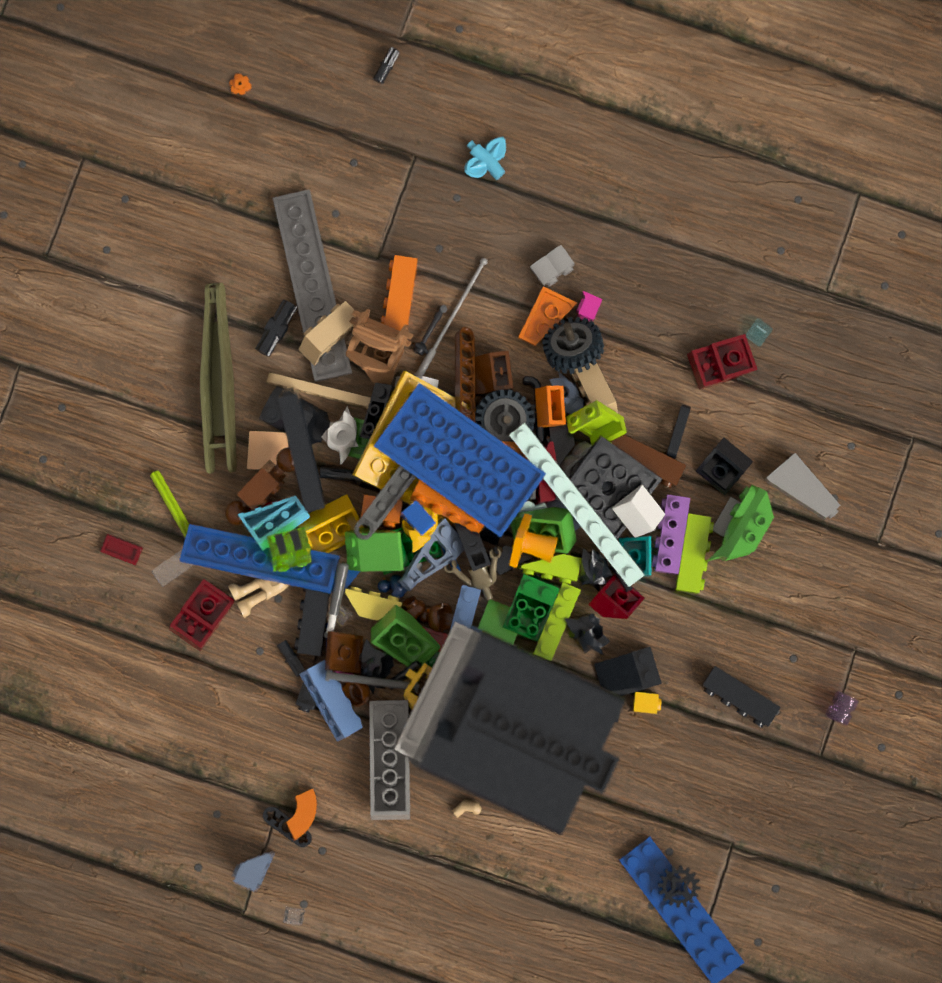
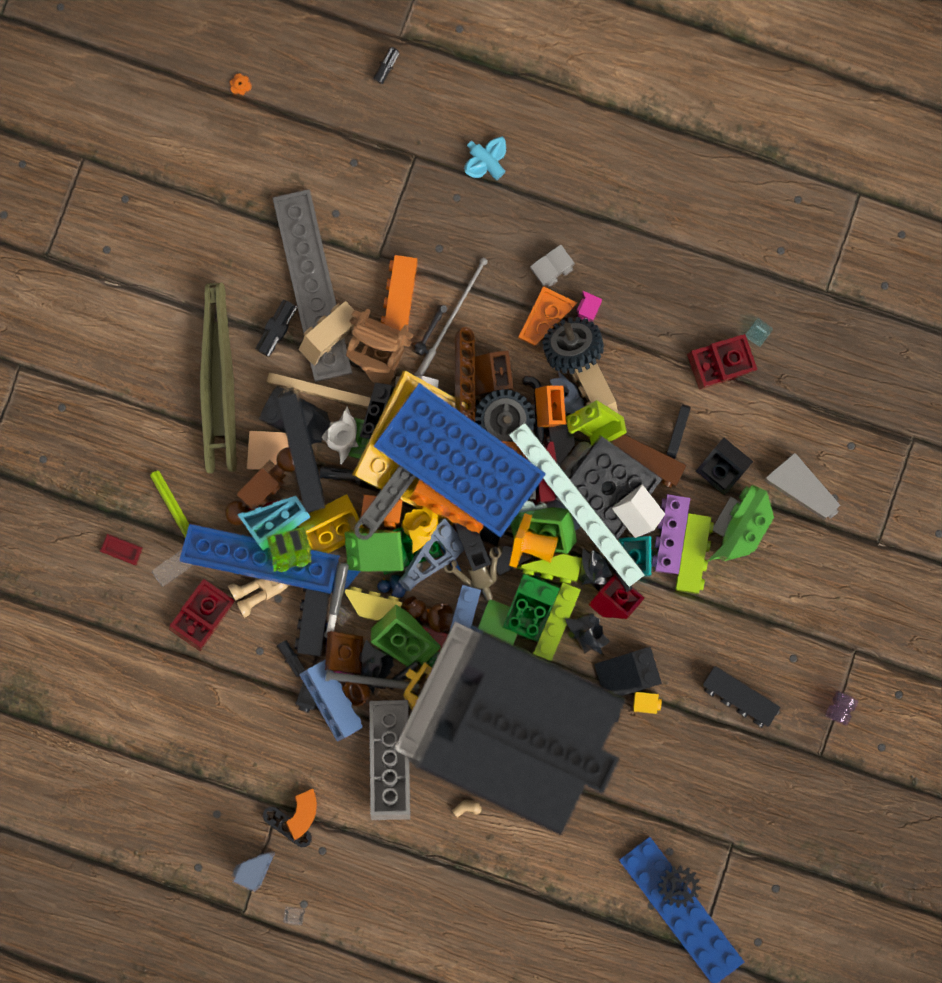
(418, 518): blue slope -> none

